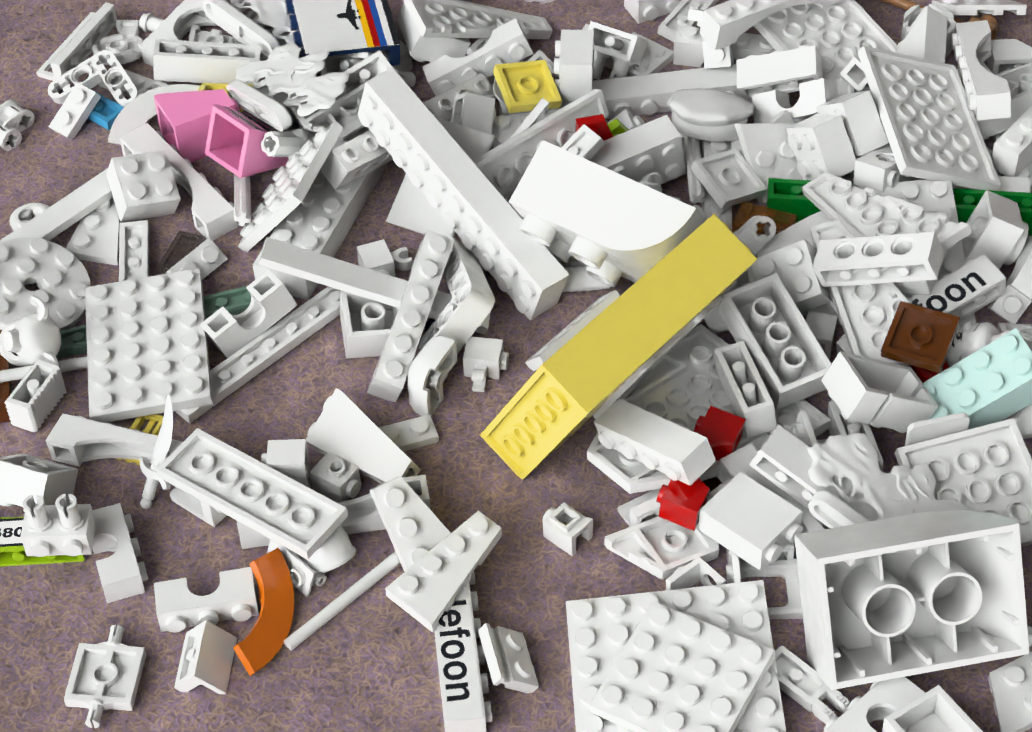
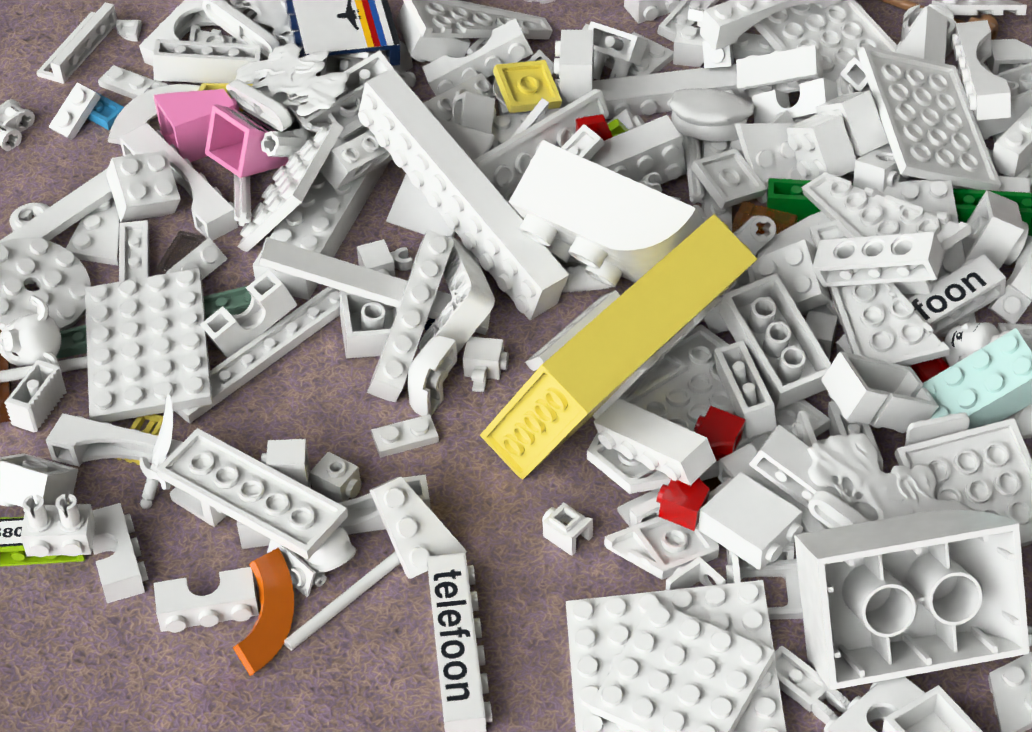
(97, 74): white beam -> none
(105, 676): white plate -> none
(126, 53): white tile -> none
(149, 22): white pin -> none
(206, 659): white panel -> none
(355, 438): white slope -> none
(436, 578): white wing -> none
(508, 658): white plate -> none
(920, 336): reddish brown plate -> none

